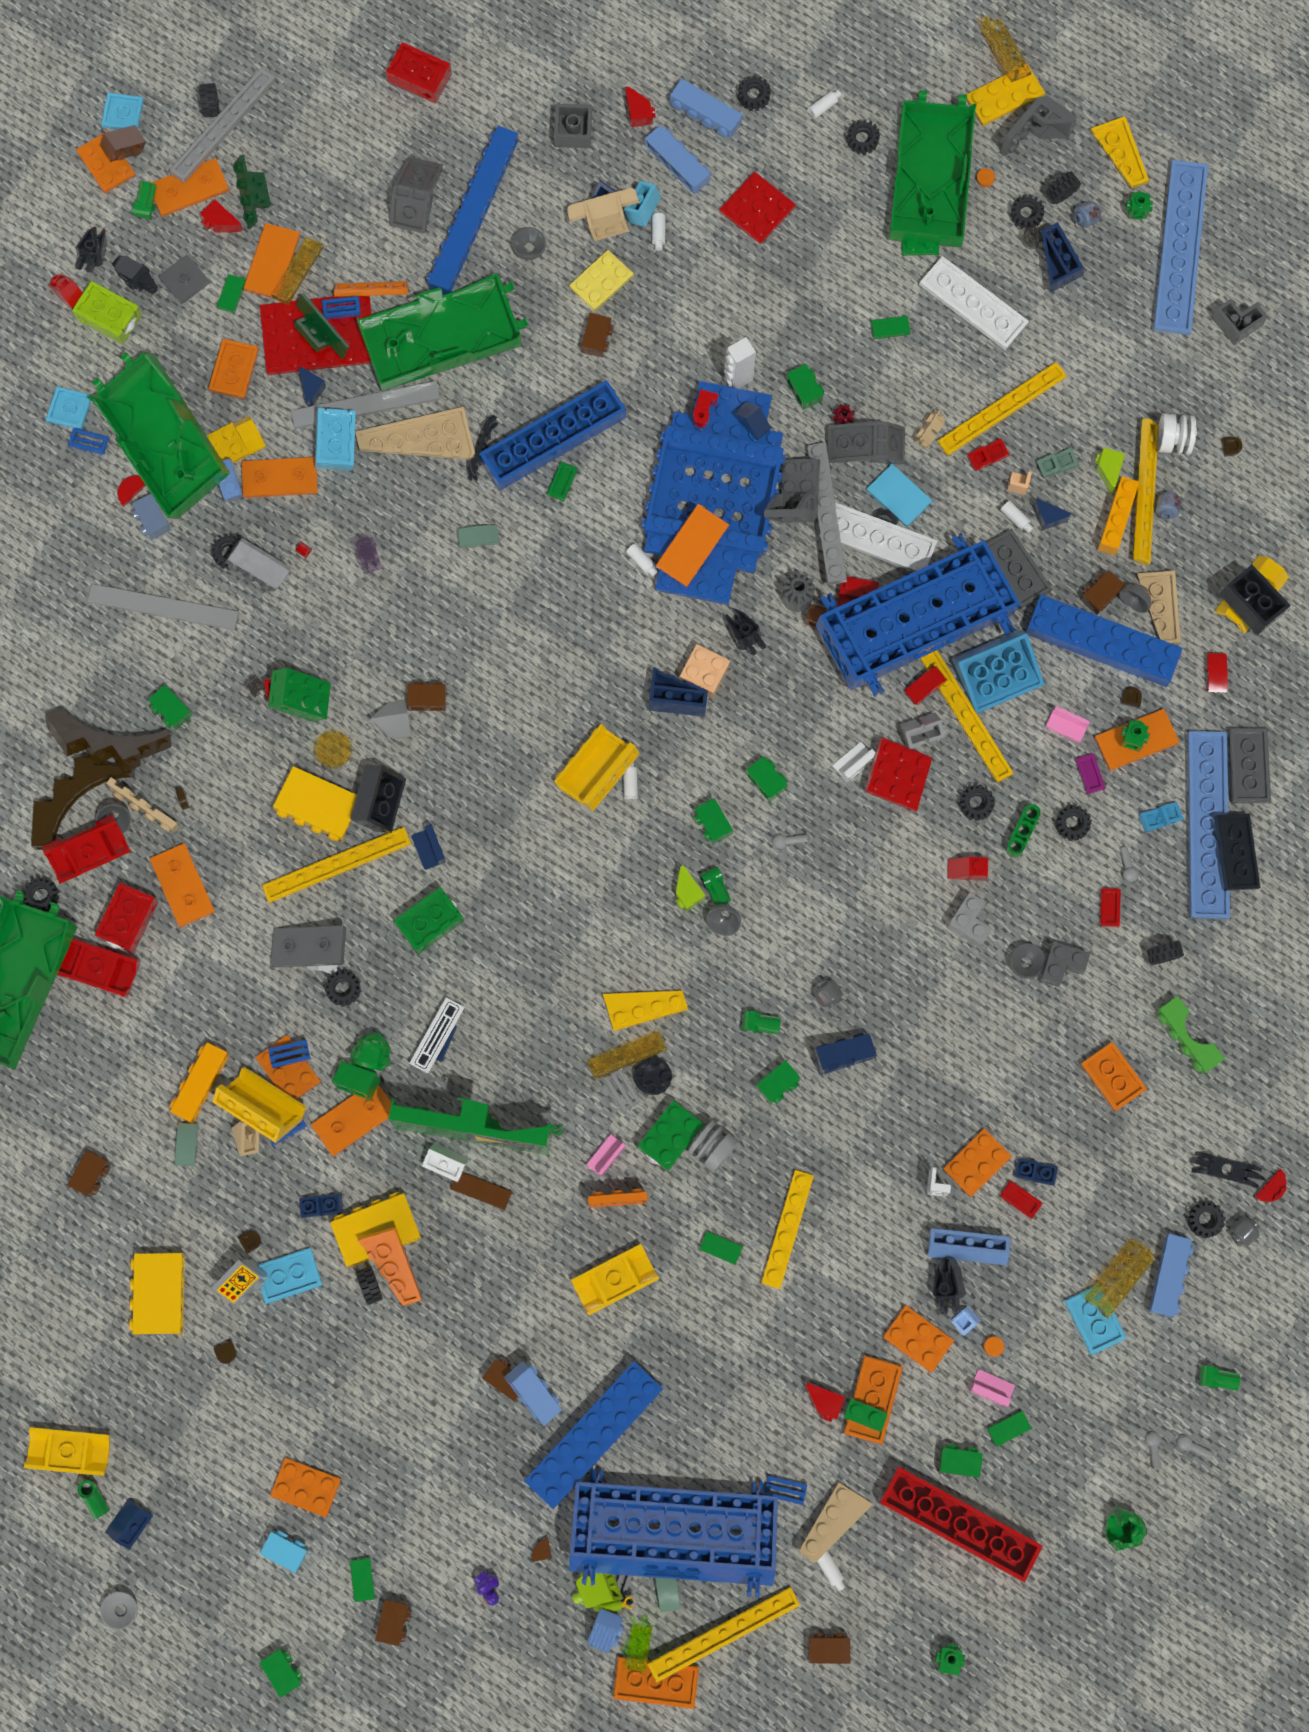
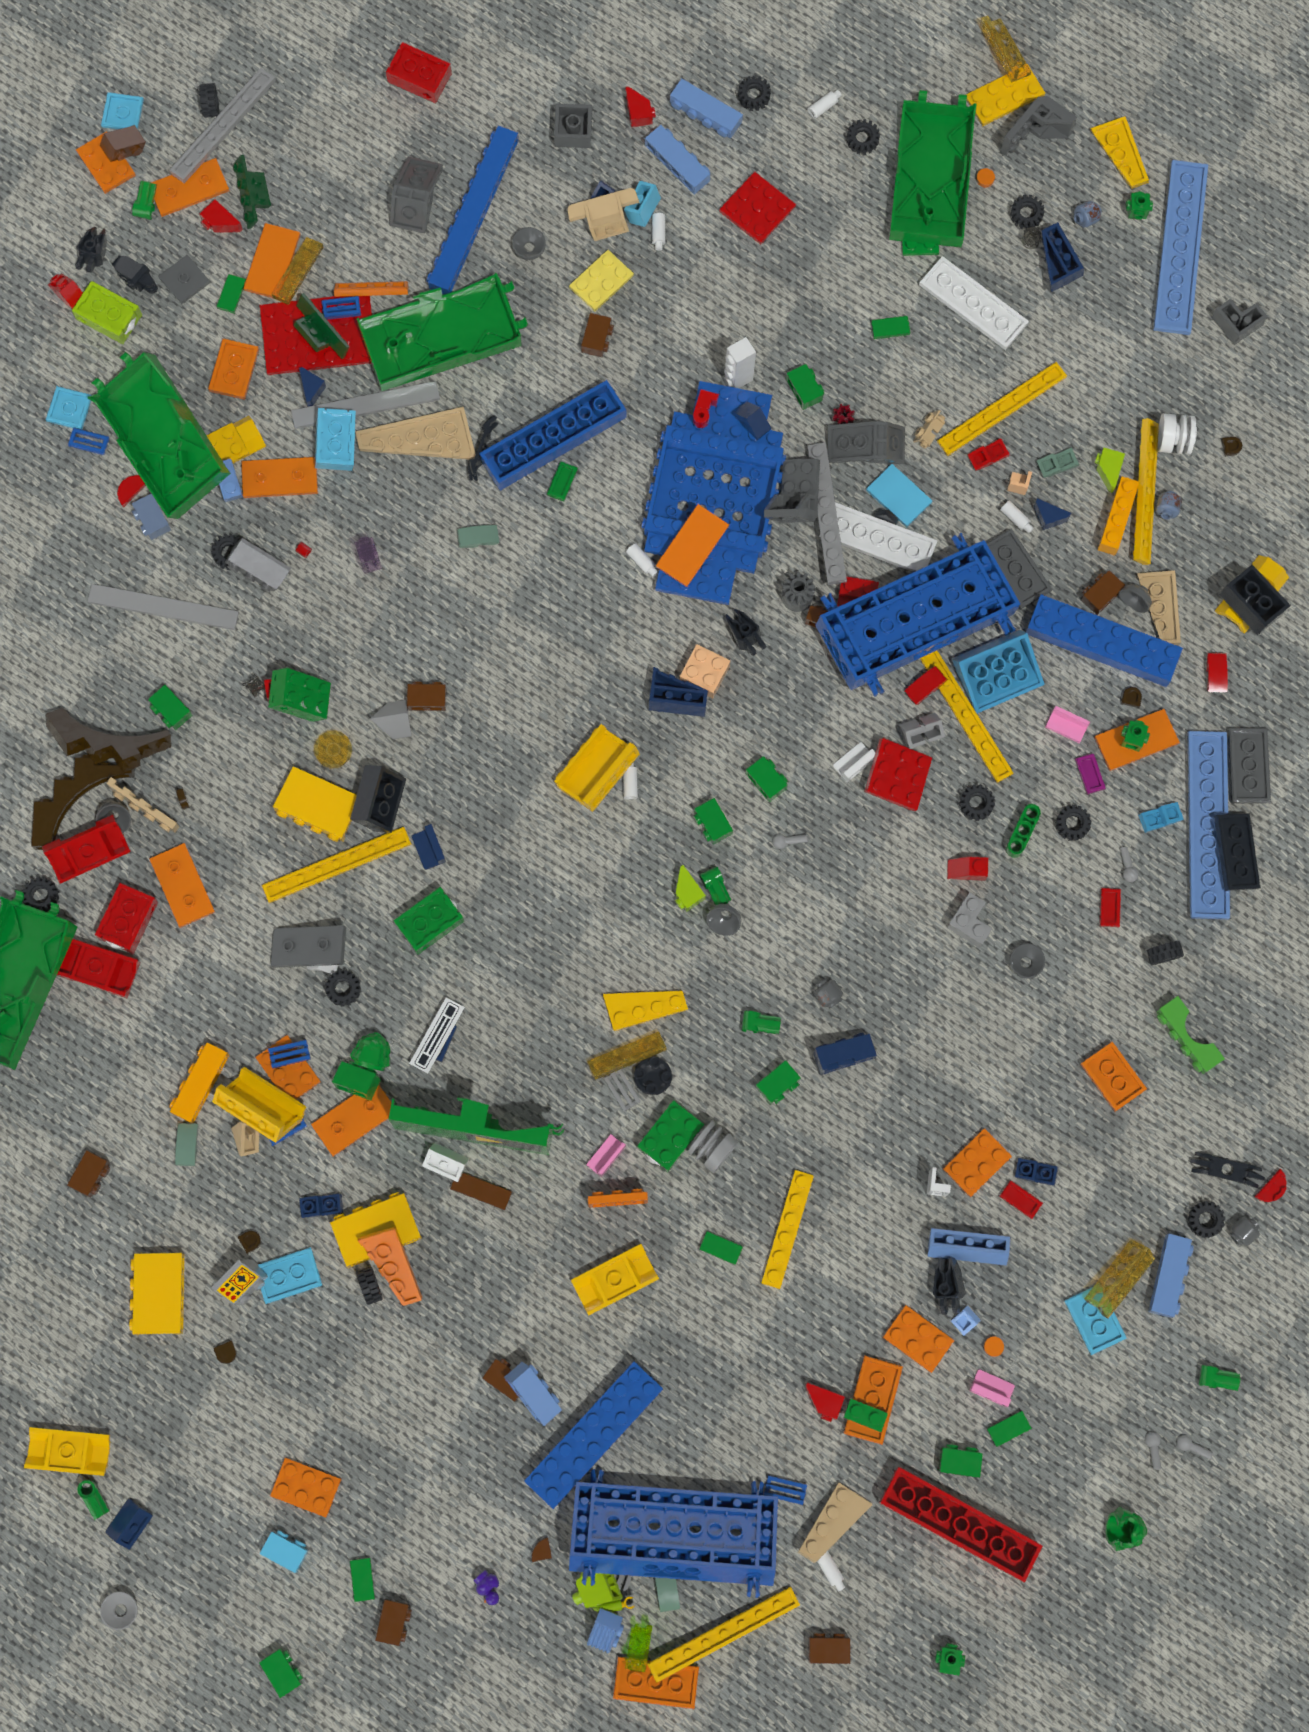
(1060, 959): dark grey brick -> none
(1063, 187): black tyre -> none

